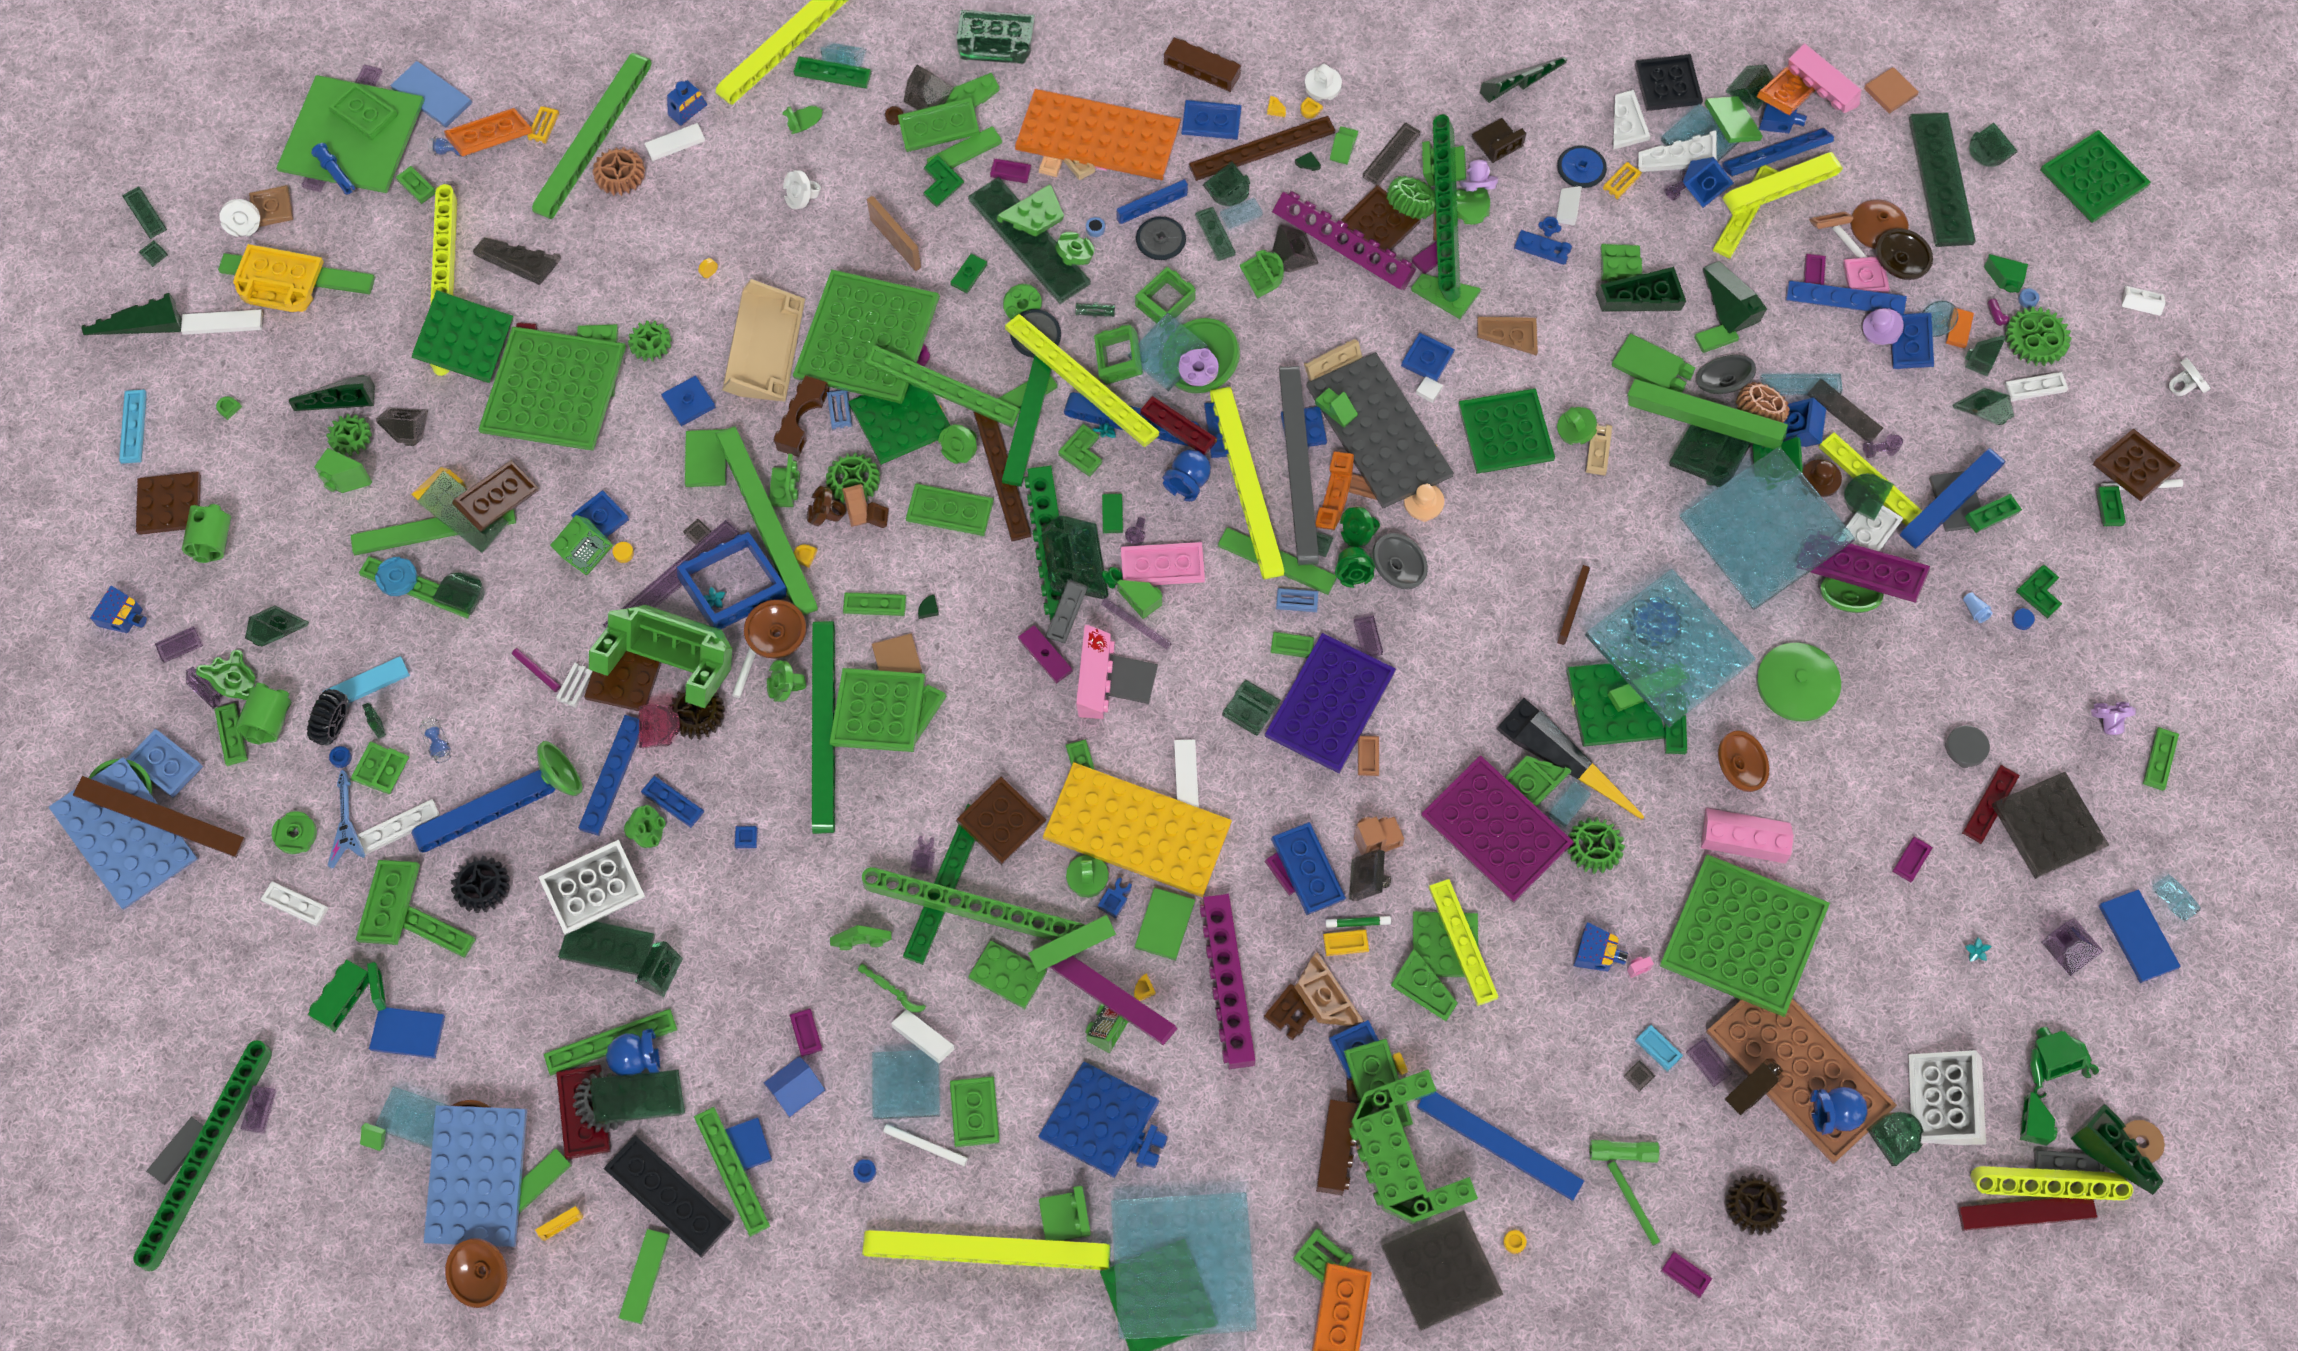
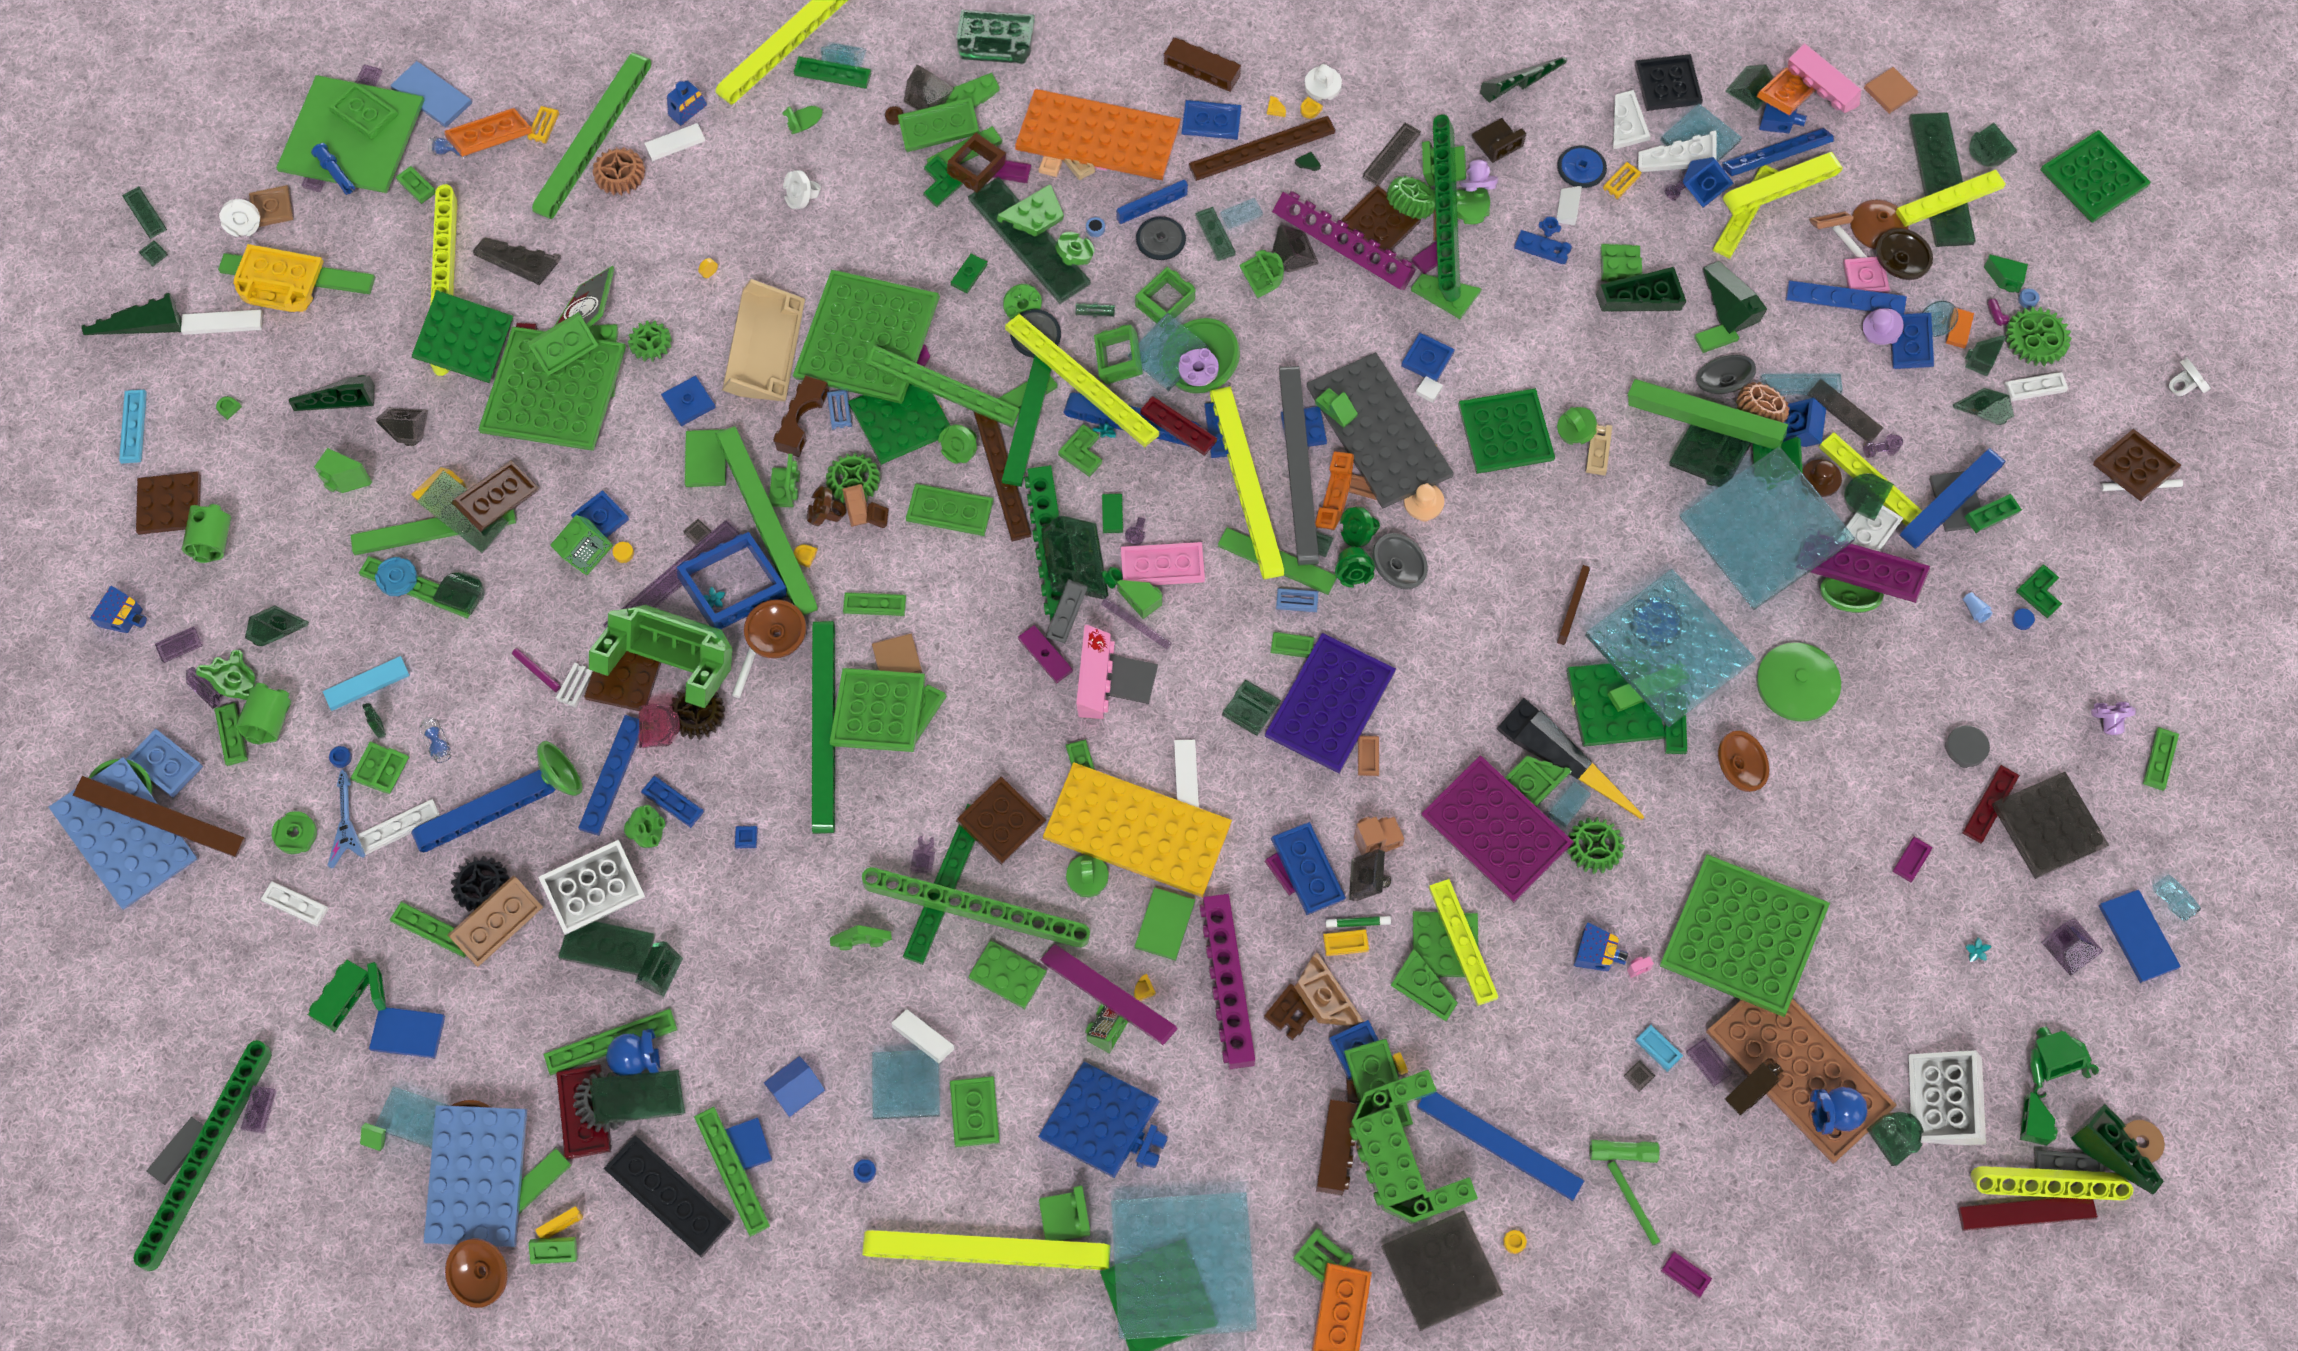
(327, 717): black gear -> none
(349, 435): bright green gear -> none
(387, 902): bright green tile -> none
(495, 921): none -> medium nougat plate
(553, 1250): none -> bright green plate
(571, 333): none -> bright green piece
(644, 1276): bright green tile -> none
(783, 681): bright green tile -> none
(806, 1032): magenta tile -> none
(894, 233): medium nougat tile -> none
(901, 996): bright green piece -> none
(928, 607): dark green tile -> none
(928, 1146): white bar -> none
(986, 150): none -> reddish brown window
(1072, 943): bright green tile -> none
(1114, 900): blue plate -> none
(1187, 474): blue tile -> none
(1228, 186): clear green slope -> none
(1333, 360): tan plate -> none
(1343, 145): bright green slope -> none
(1368, 636): clear purple tile -> none
(1511, 332): medium nougat wing -> none
(1652, 364): bright green tile -> none
(1733, 119): bright green tile -> none
(1747, 835): bright pink slope -> none
(1763, 1207): dark brown gear -> none
(1814, 269): magenta tile -> none
(1950, 198): none -> neon yellow plate
(2111, 506): green plate -> none
(2143, 300): white slope -> none

